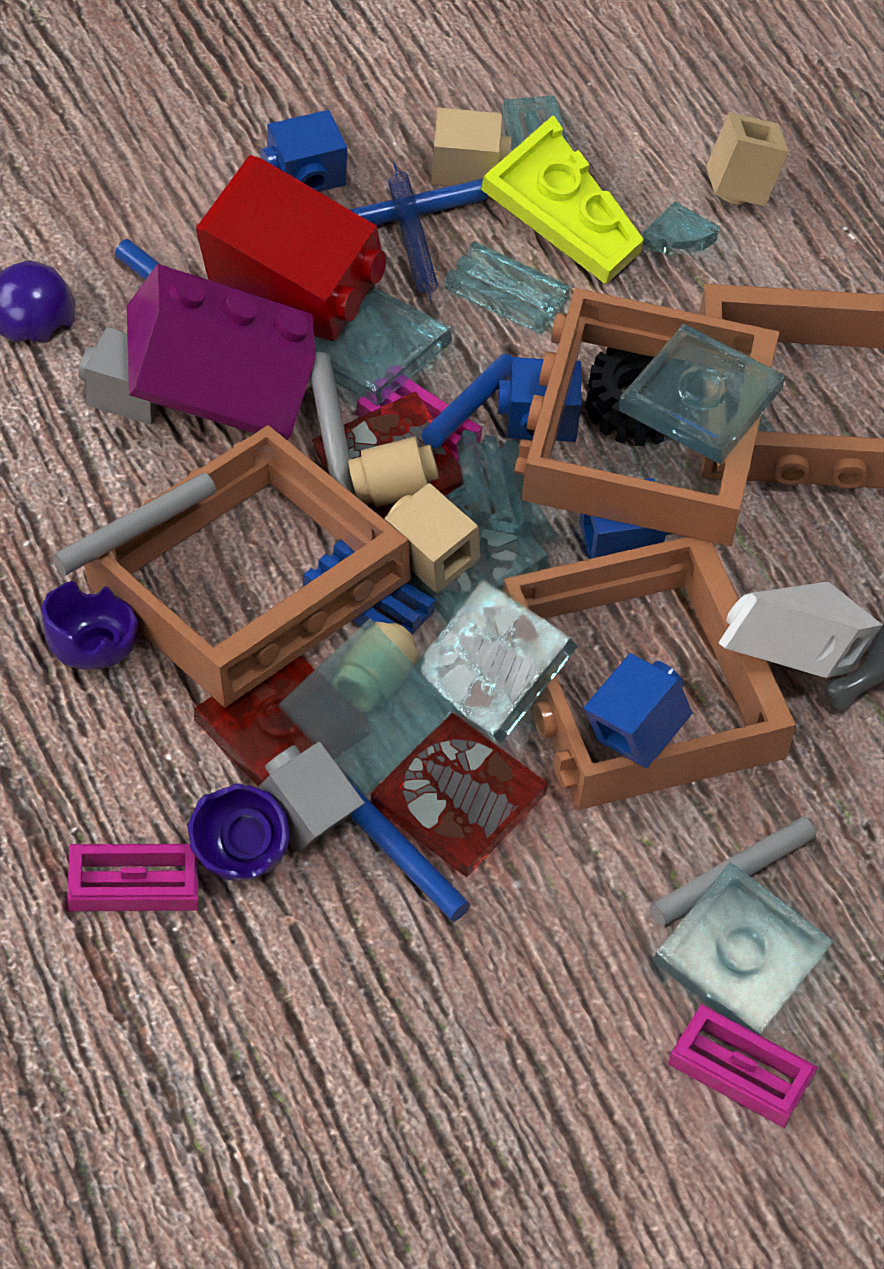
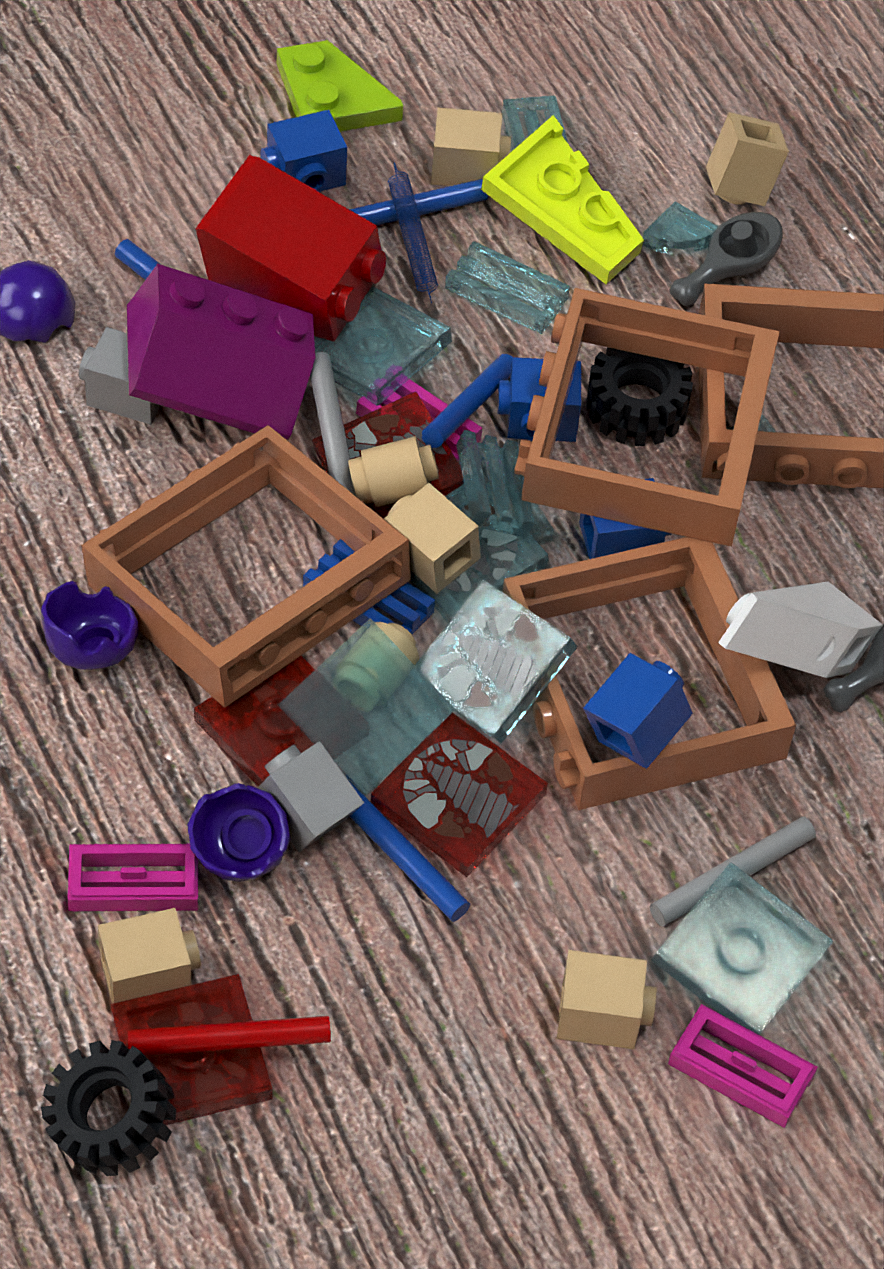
(84, 1083): none -> black tyre
(133, 524): light grey bar -> none
(147, 955): none -> tan brick
(200, 1080): none -> clear red tile
(231, 1035): none -> red bar
(326, 79): none -> lime wing
(604, 999): none -> tan brick
(701, 393): clear light blue tile -> none
(734, 250): none -> dark grey piece

